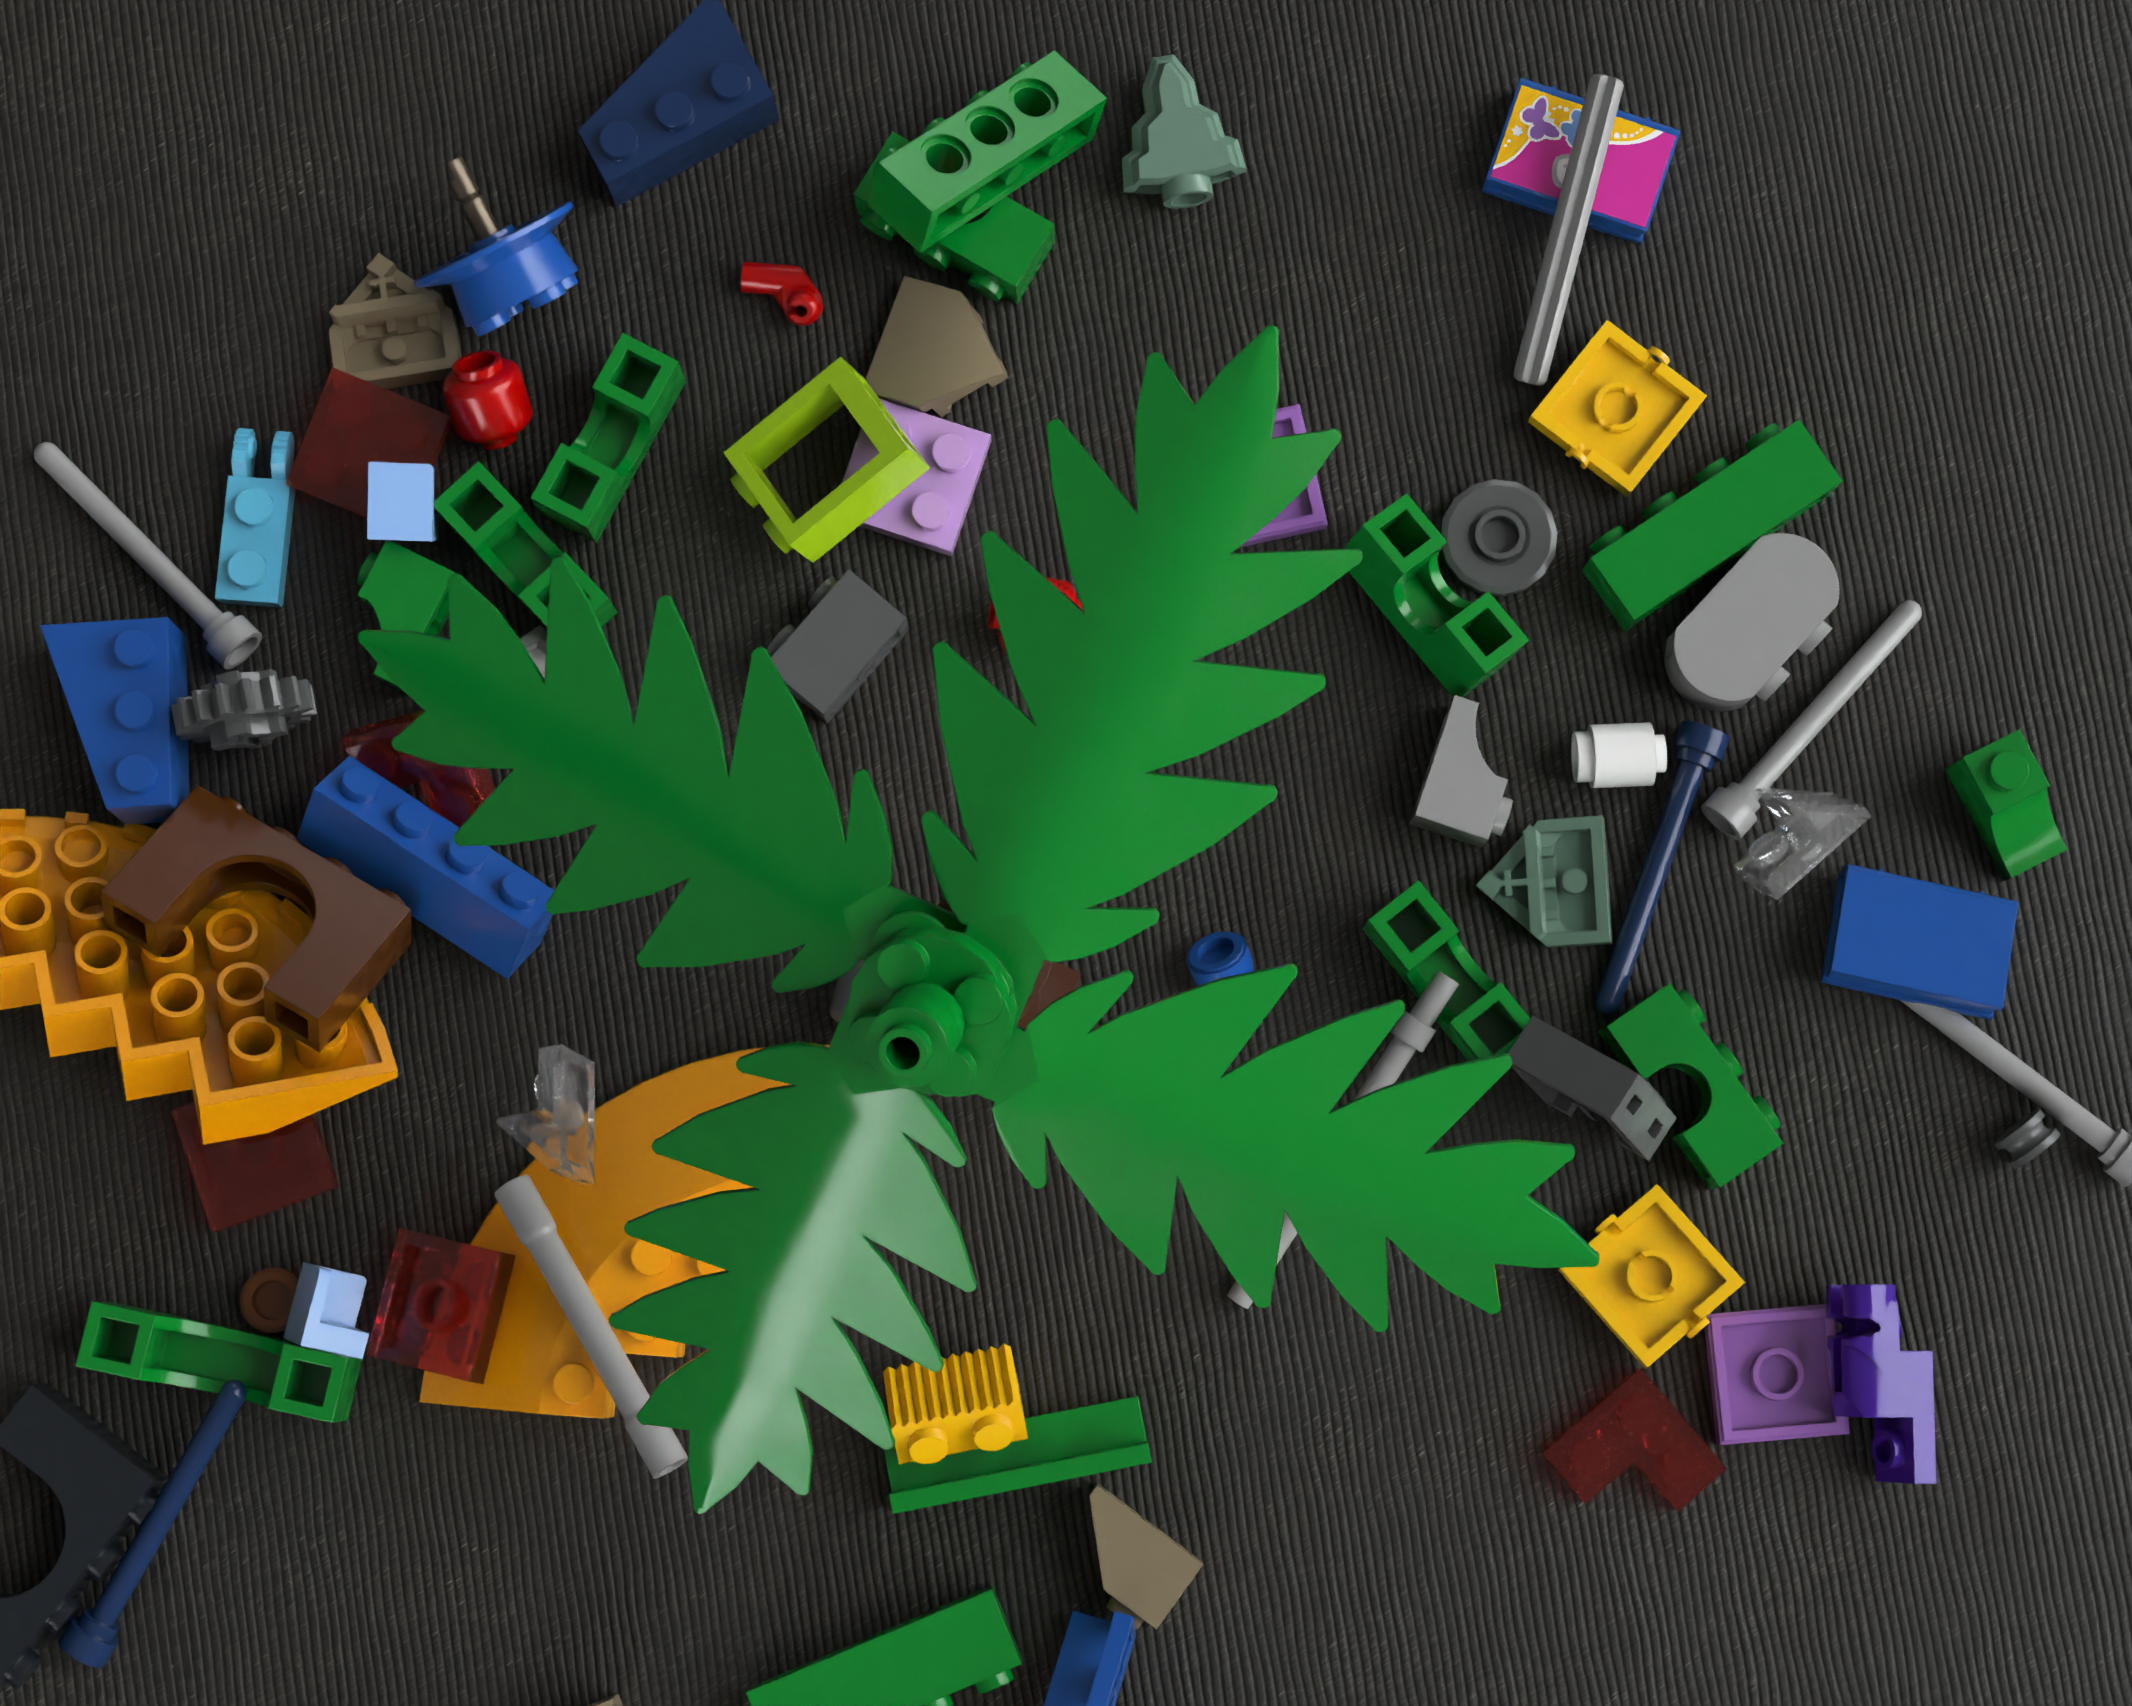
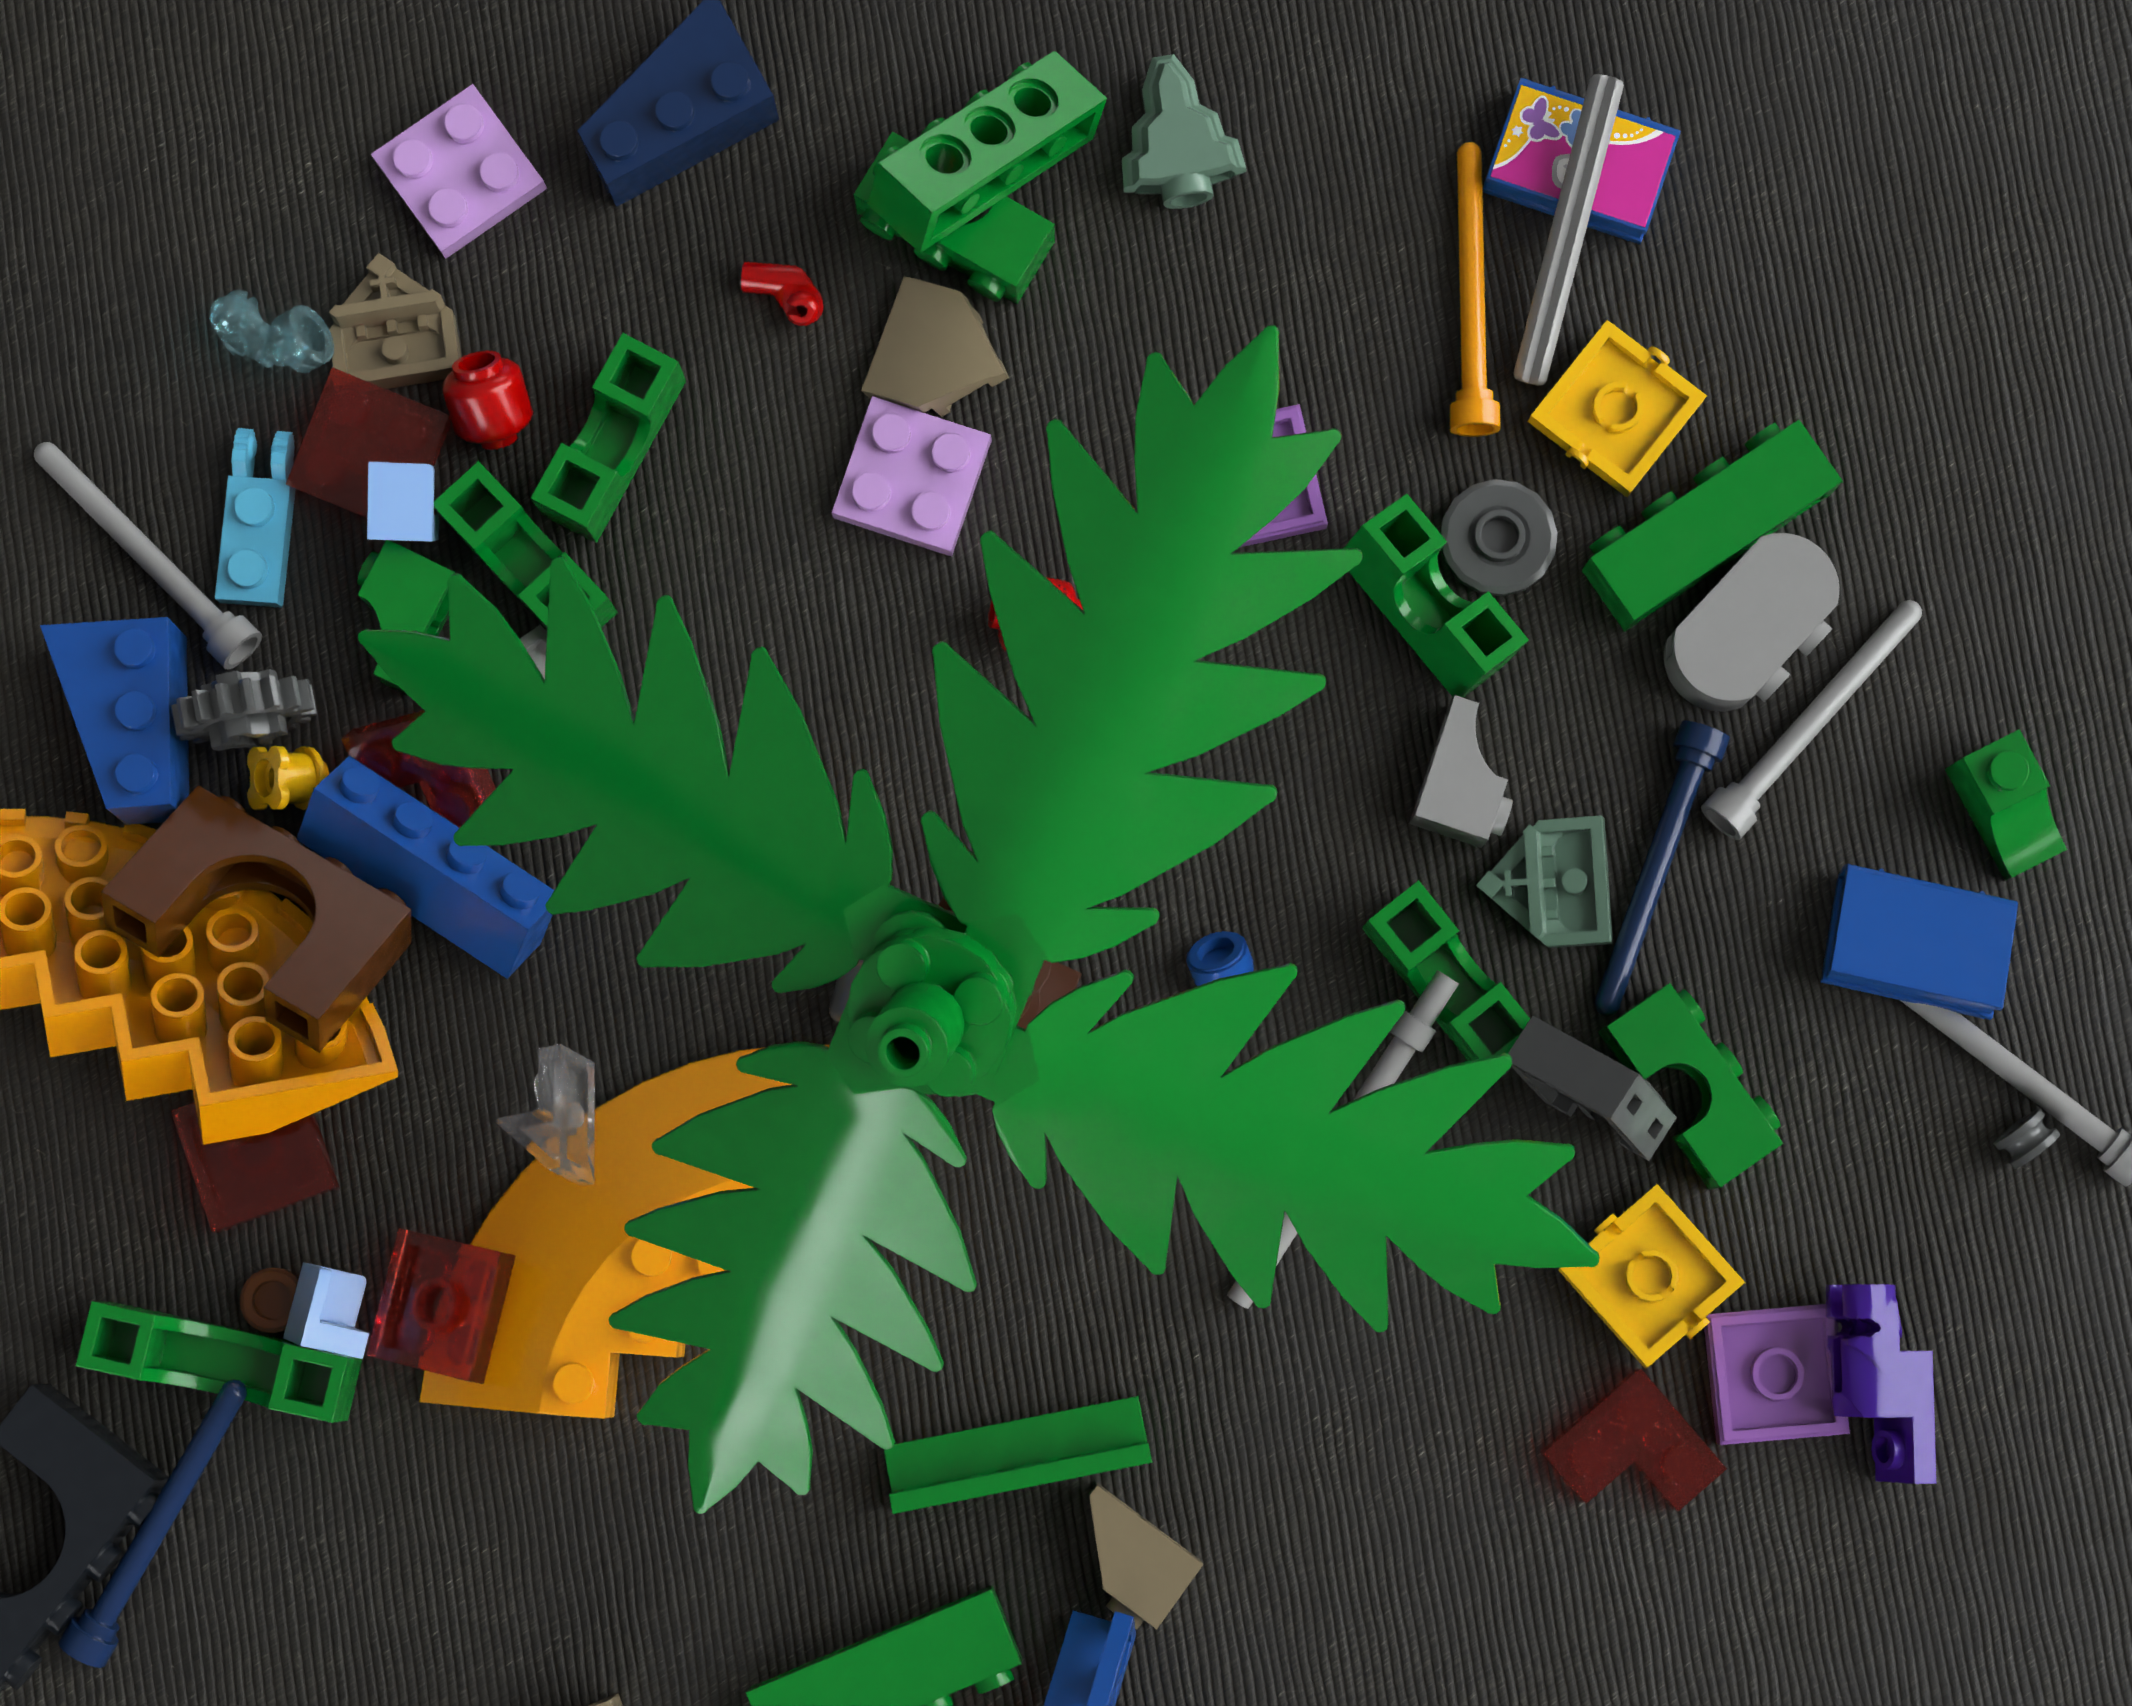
(283, 777): none -> yellow brick
(294, 339): none -> clear light blue arm
(459, 171): none -> lavender plate
(503, 263): blue piece -> none
(538, 1232): light grey piece -> none
(836, 643): dark grey brick -> none
(856, 497): lime window -> none
(957, 1409): yellow brick -> none
(1474, 410): none -> light orange piece
(1618, 755): white brick -> none
(1807, 833): clear slope -> none

